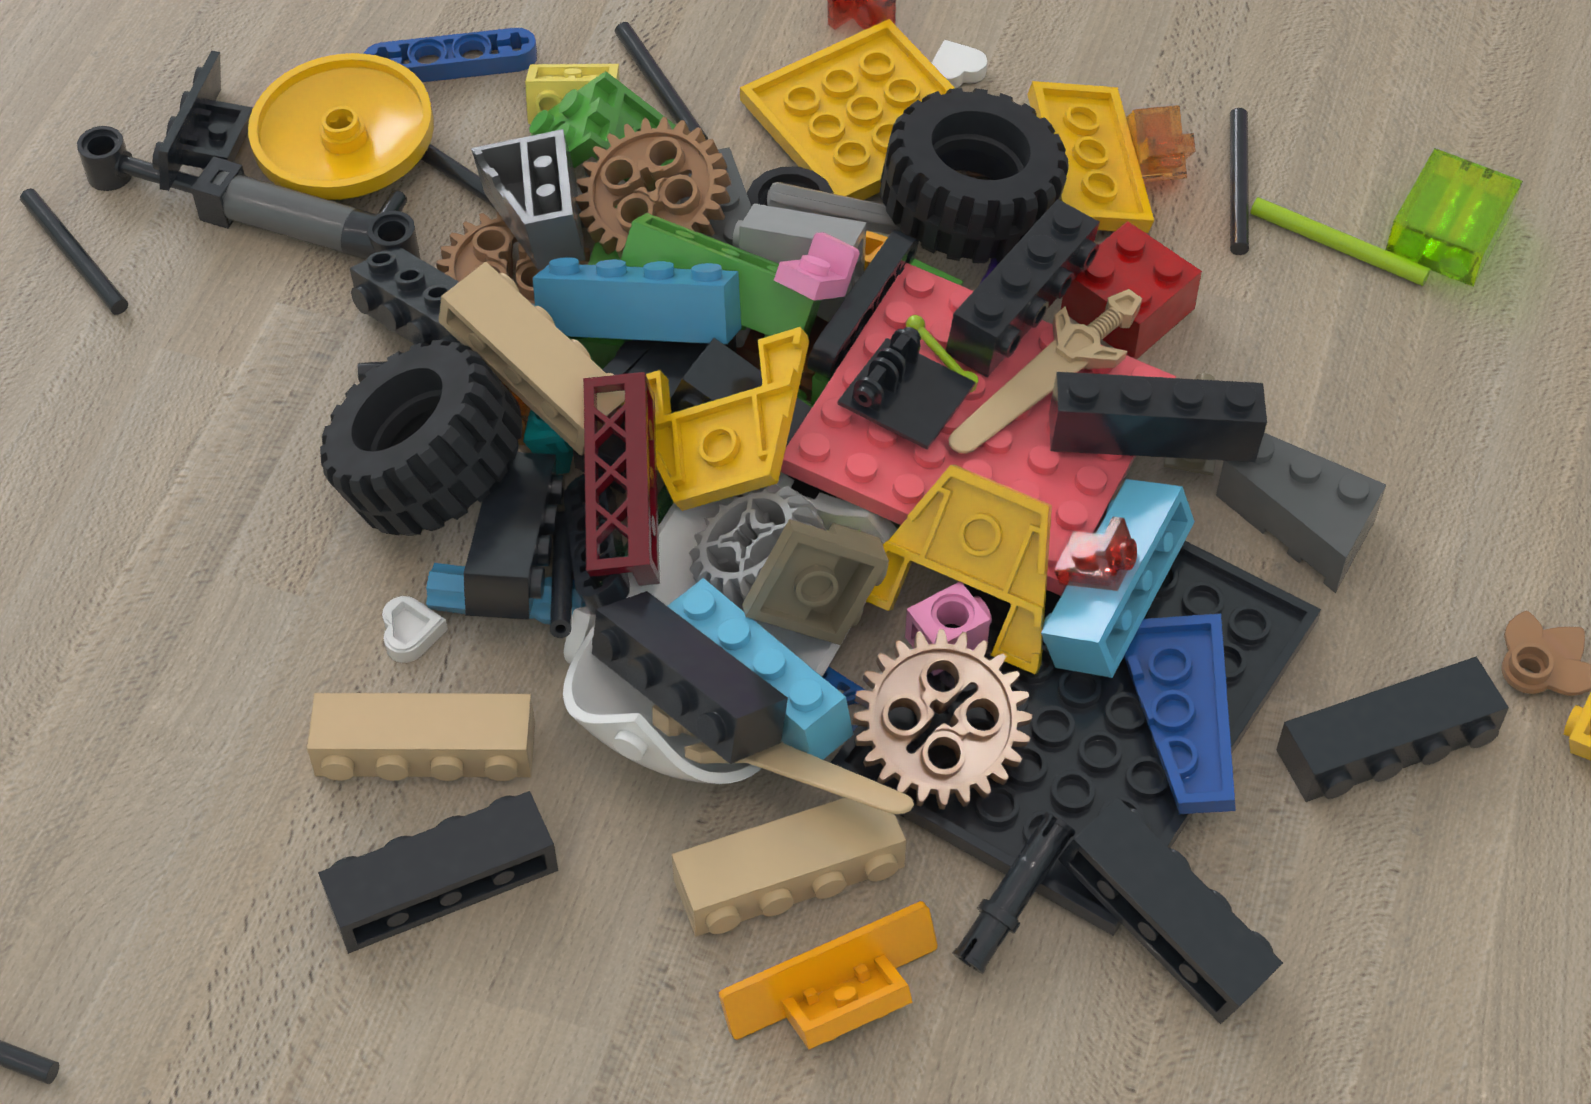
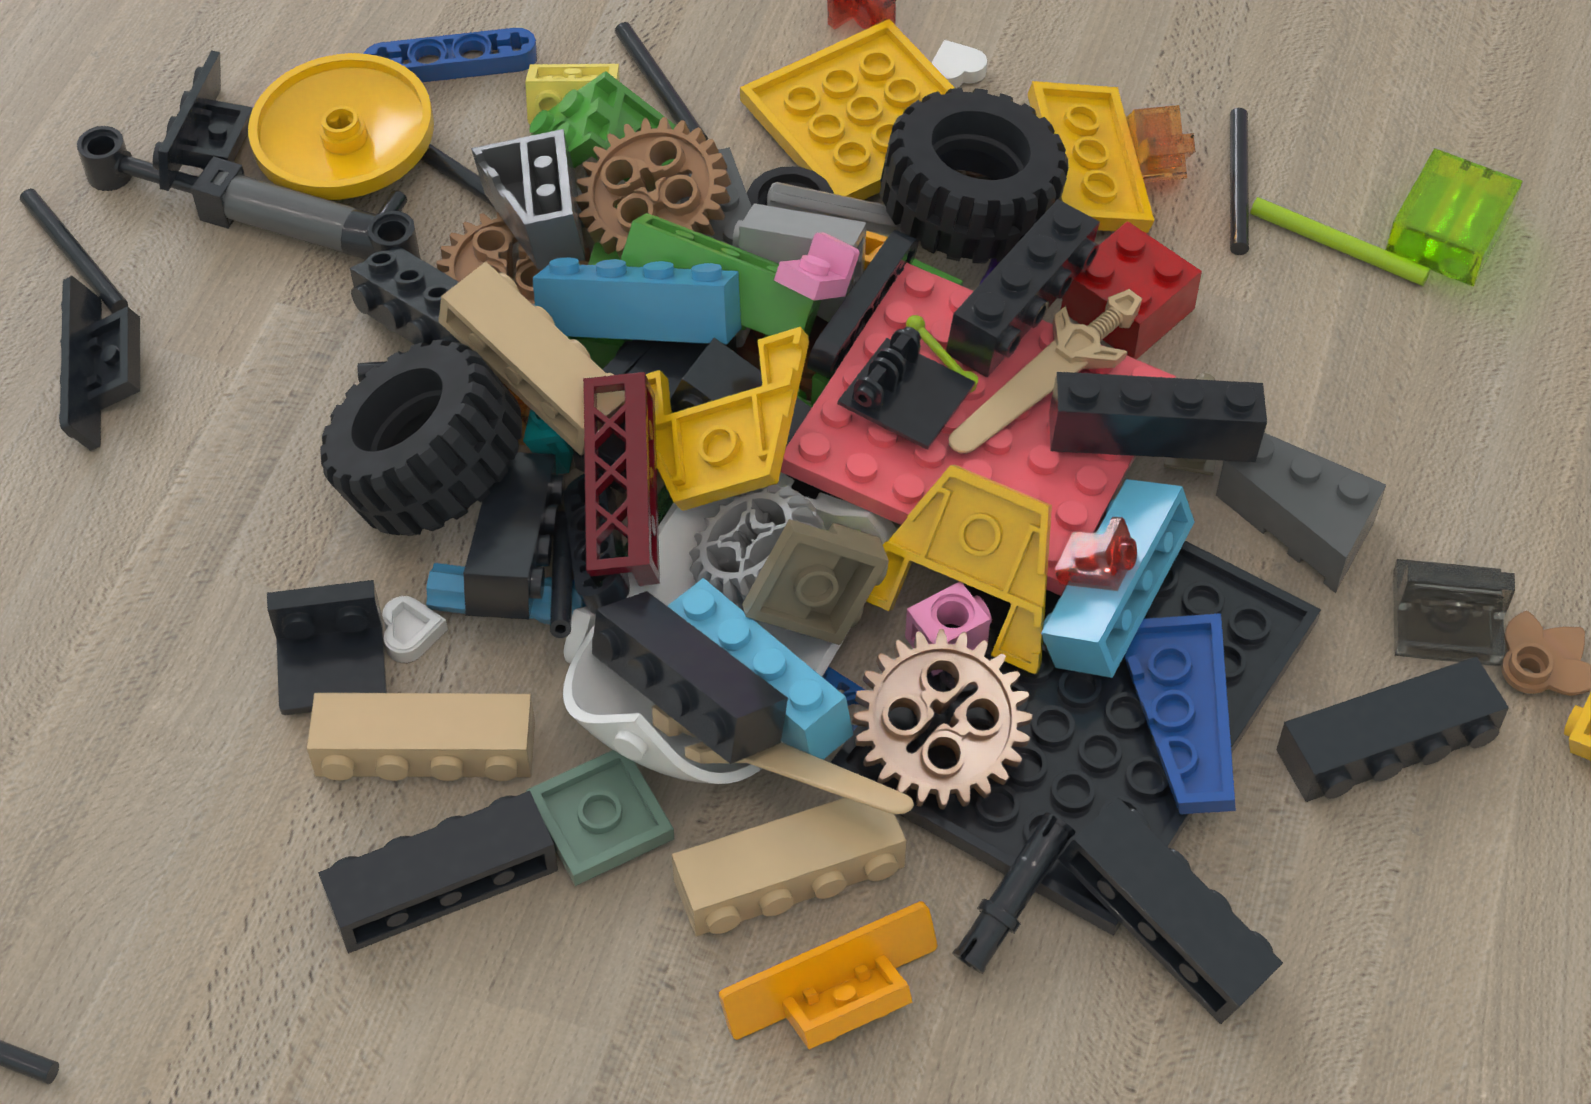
(96, 361): none -> black bracket
(327, 642): none -> black bracket
(601, 815): none -> sand green plate
(1450, 611): none -> clear smoke bracket

